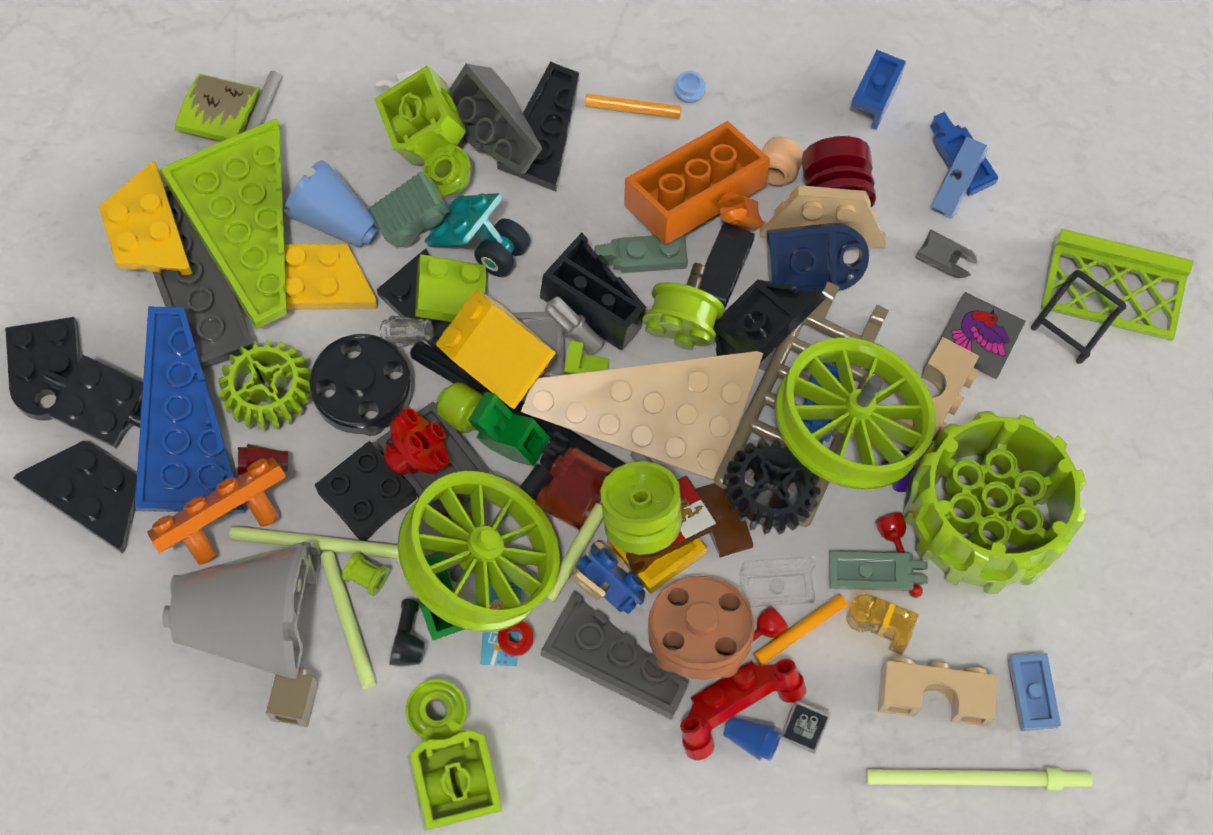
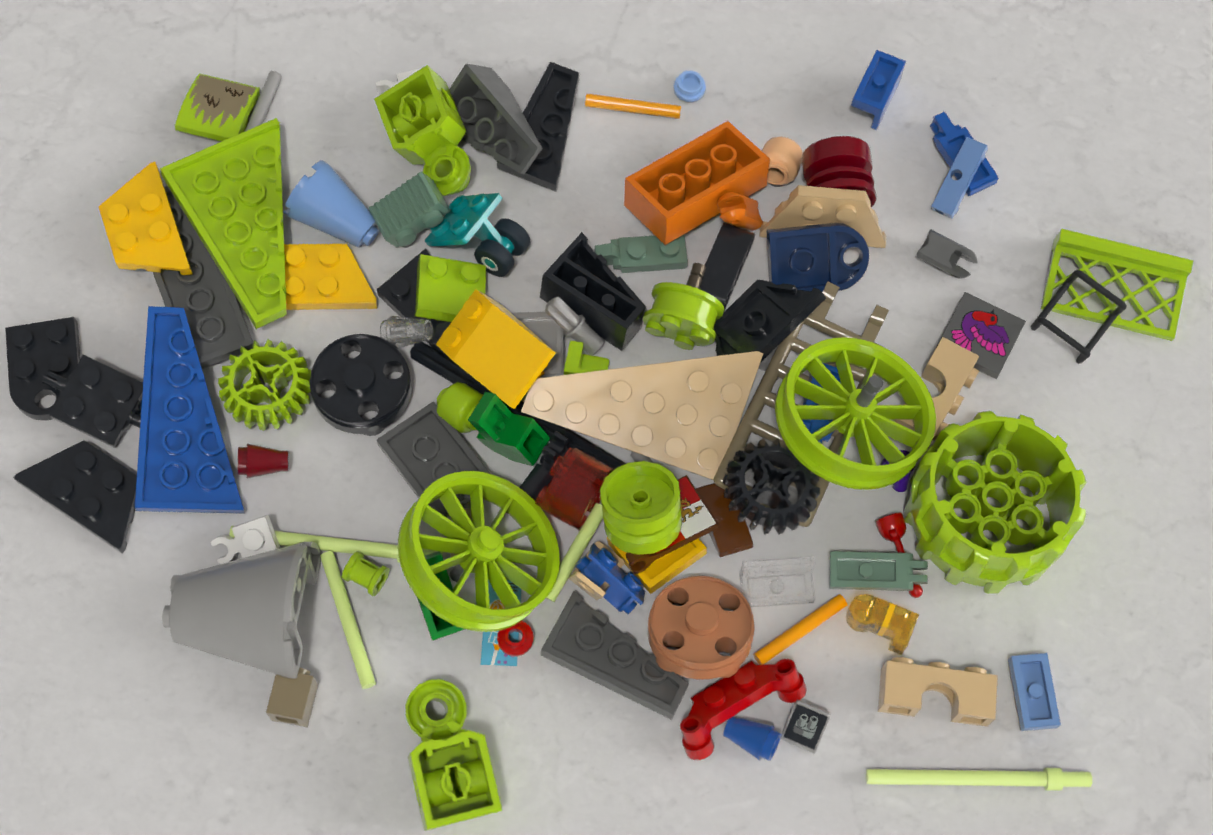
(203, 510): orange plate -> none
(250, 539): none -> white plate
(365, 491): black brick -> none
(407, 648): black bar -> none
(415, 444): red plate -> none
(769, 624): red hinge -> none

